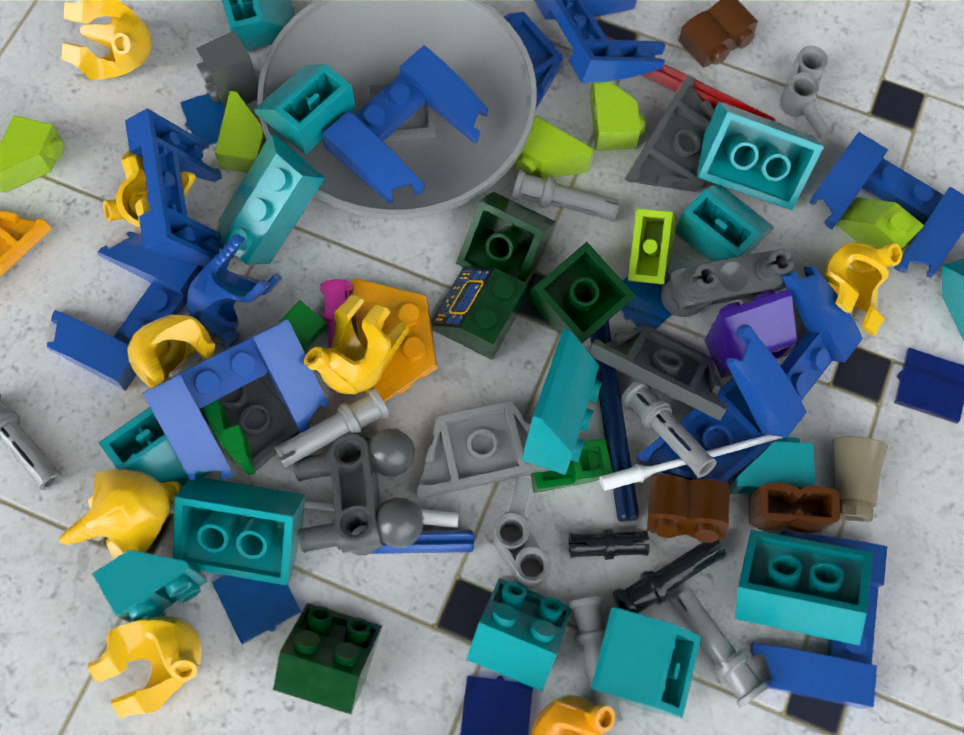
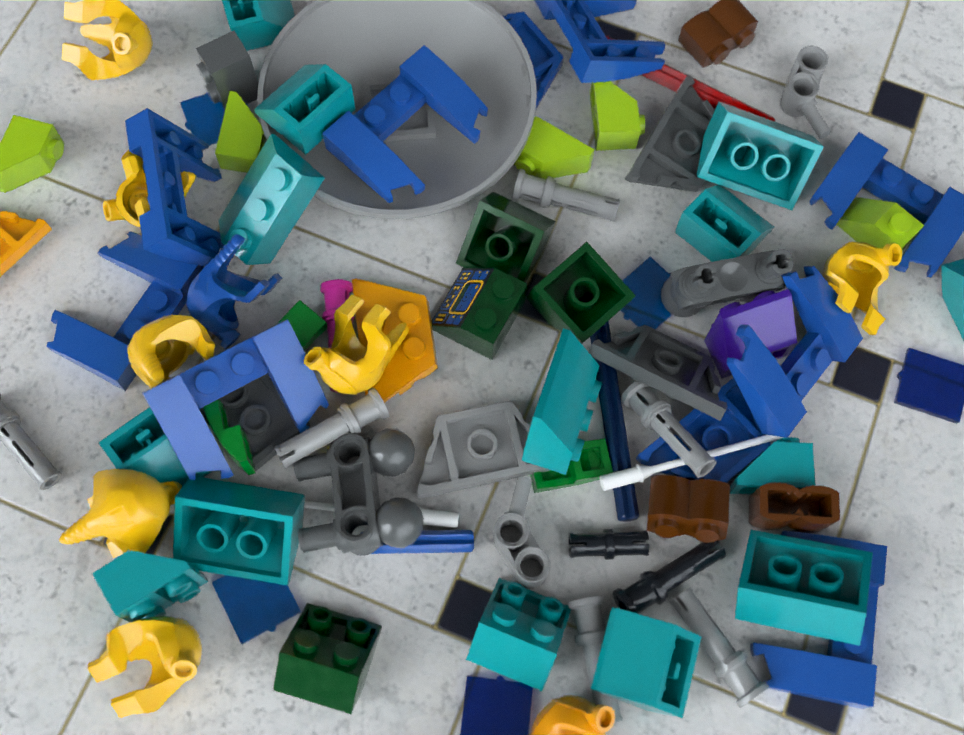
(652, 246): lime slope -> none
(857, 475): dark tan plant -> none

